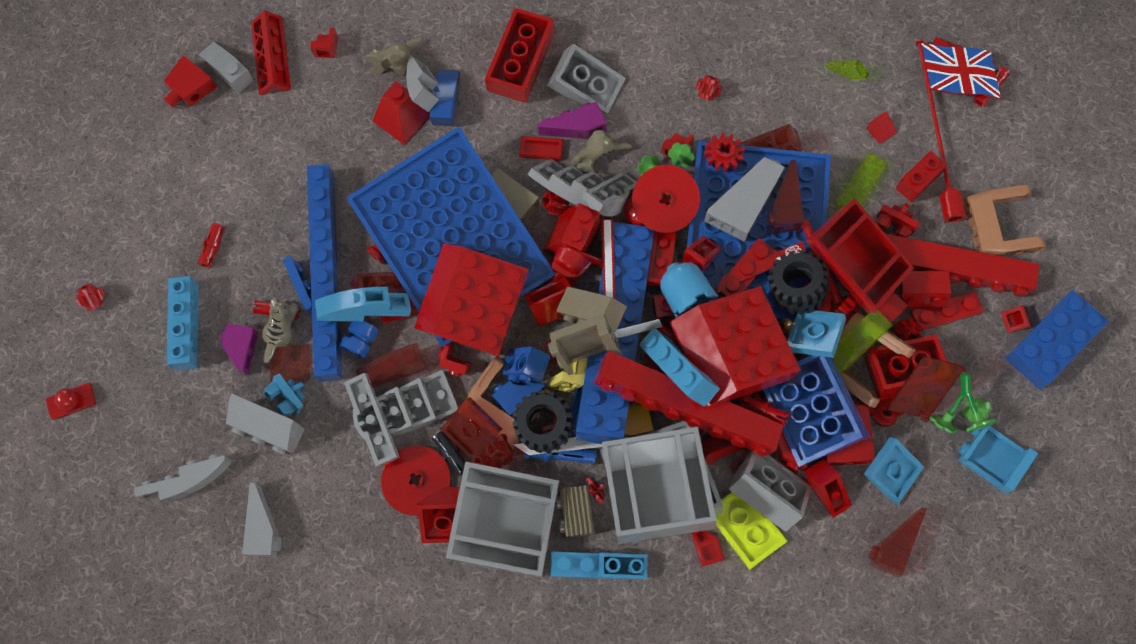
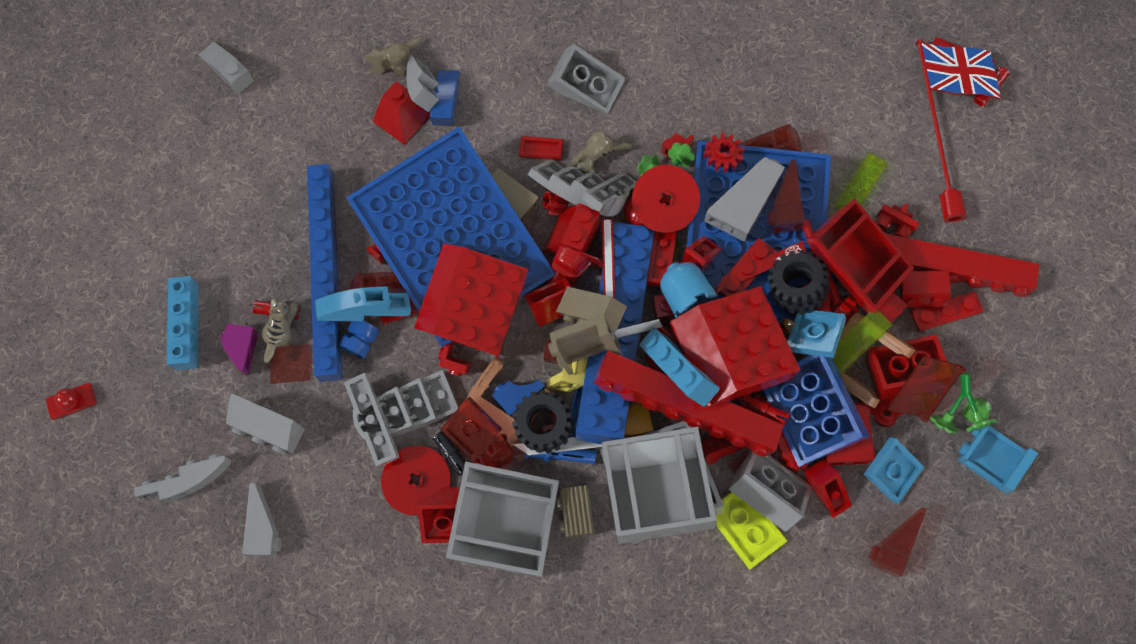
(90, 296): red gear -> none
(187, 83): red torso -> none
(211, 245): red pin -> none
(272, 52): red fence -> none
(288, 392): dark azure hips -> none
(302, 287): blue hinge -> none
(325, 45): red panel -> none
(394, 365): clear red slope -> none
(520, 55): red brick -> none
(525, 365): blue brick -> none
(574, 124): magenta slope -> none
(596, 490): red plant -> none
(598, 565): dark azure slope -> none
(707, 548): red tile -> none
(708, 87): red gear -> none
(849, 68): clear neon green tile -> none
(881, 128): red slope -> none
(907, 329): red gear -> none
(921, 176): red brick -> none
(985, 225): nougat connector -> none
(1016, 319): red slope -> none
(1056, 339): blue brick -> none

